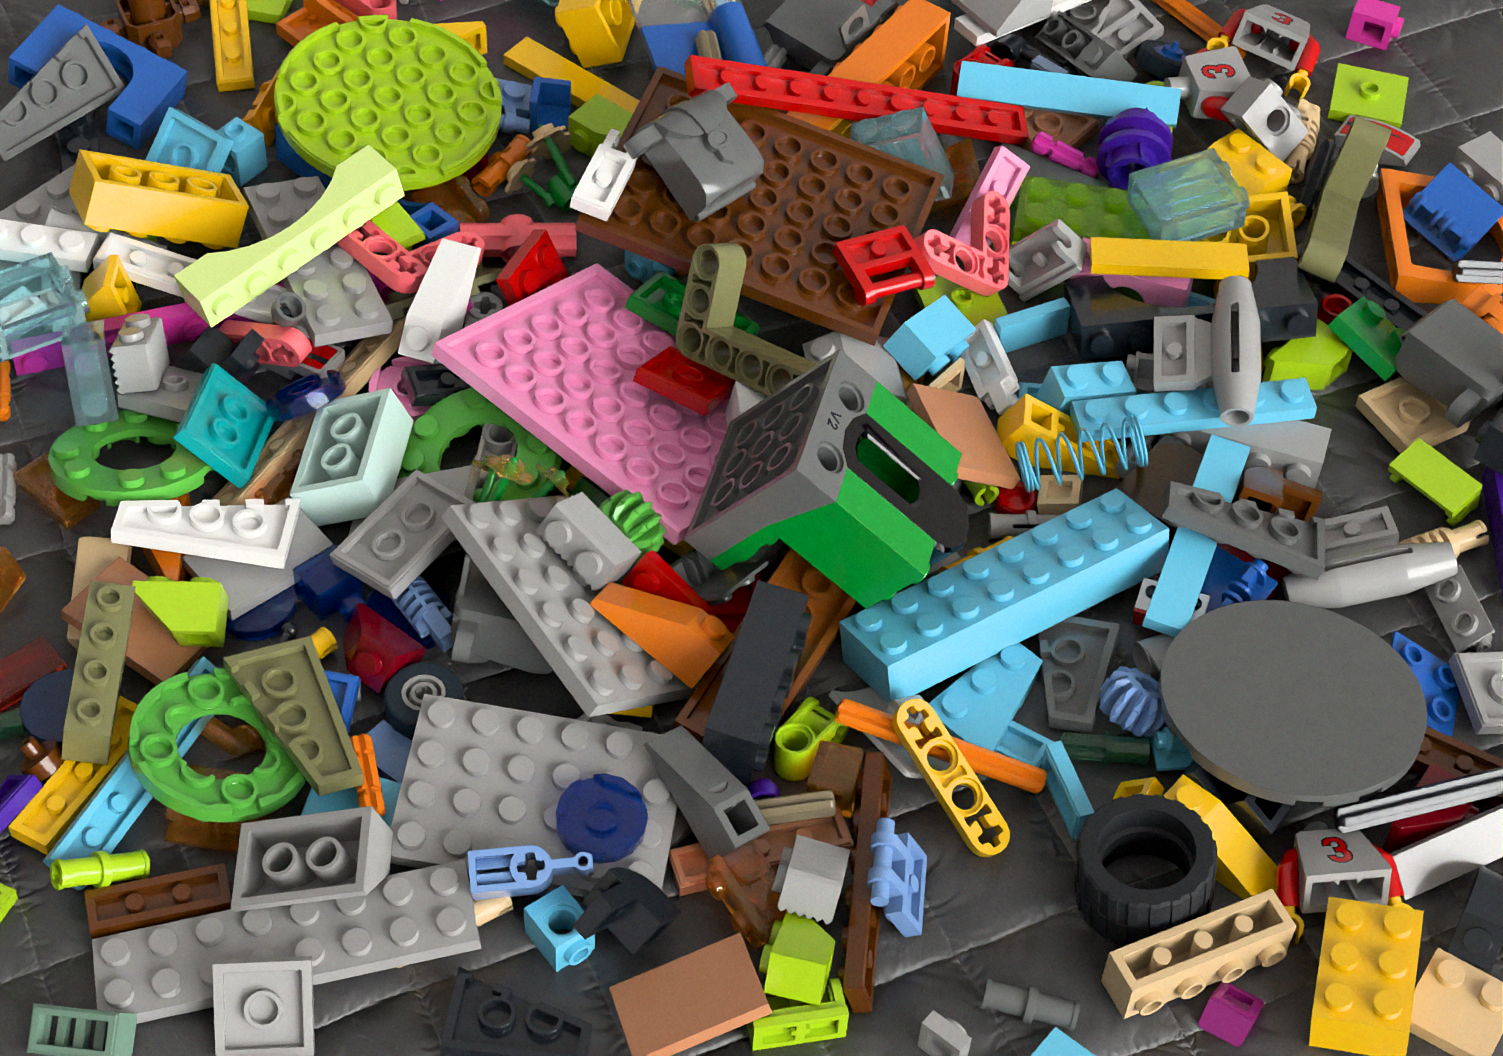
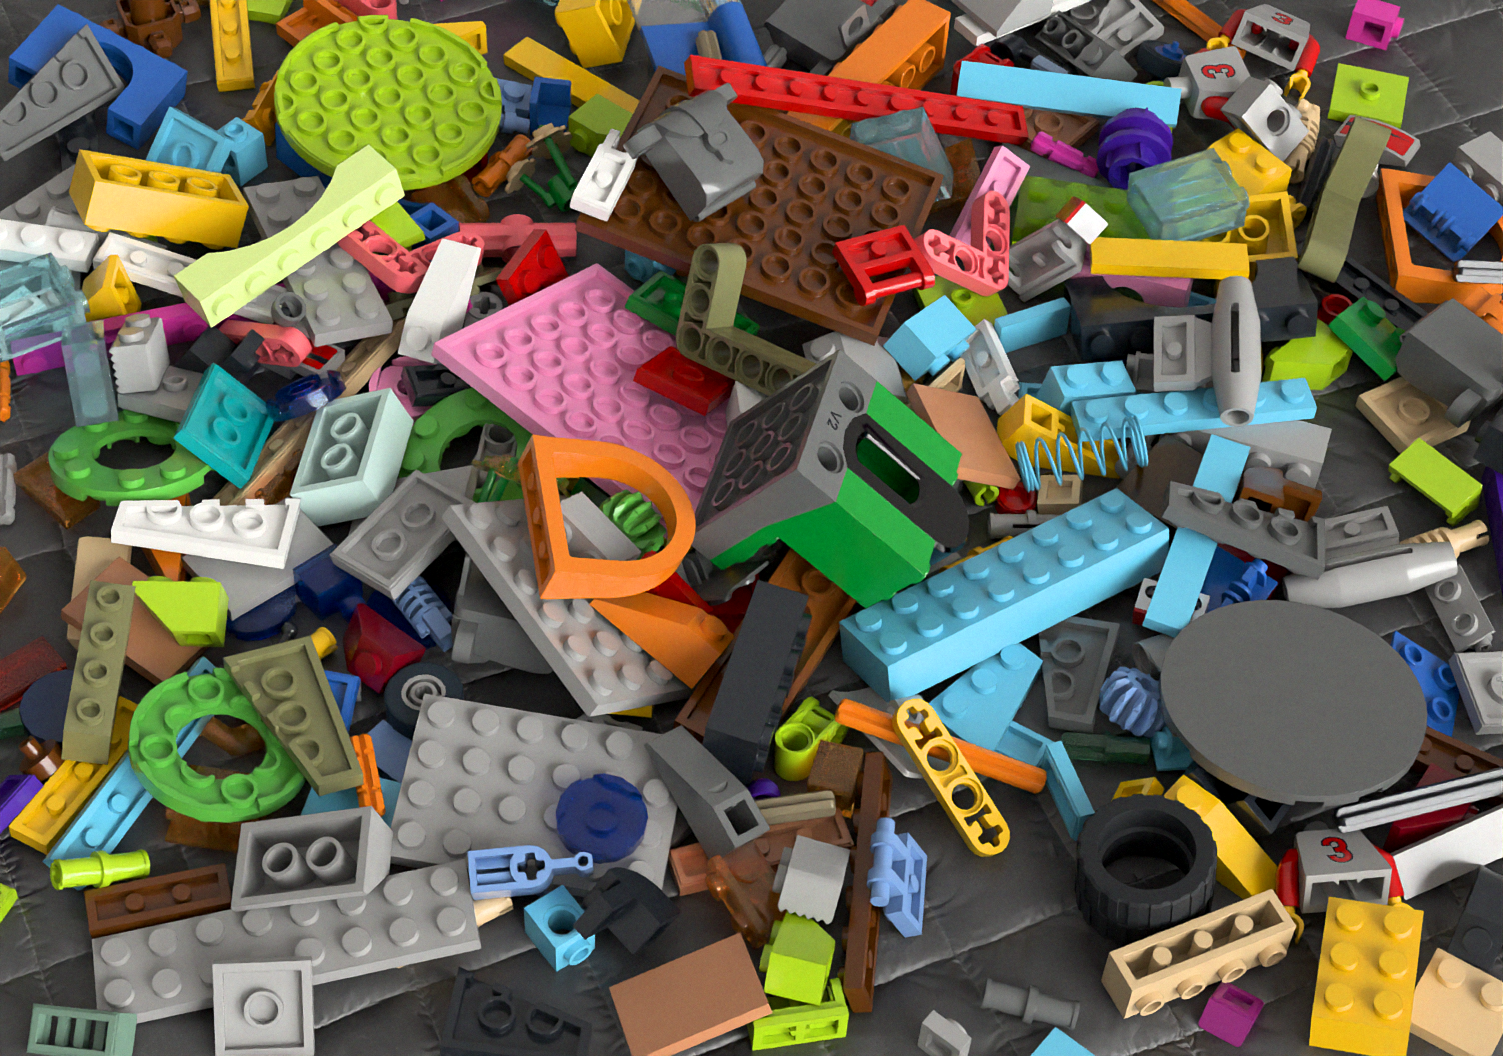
(578, 578): none -> orange window
(1082, 219): none -> piece

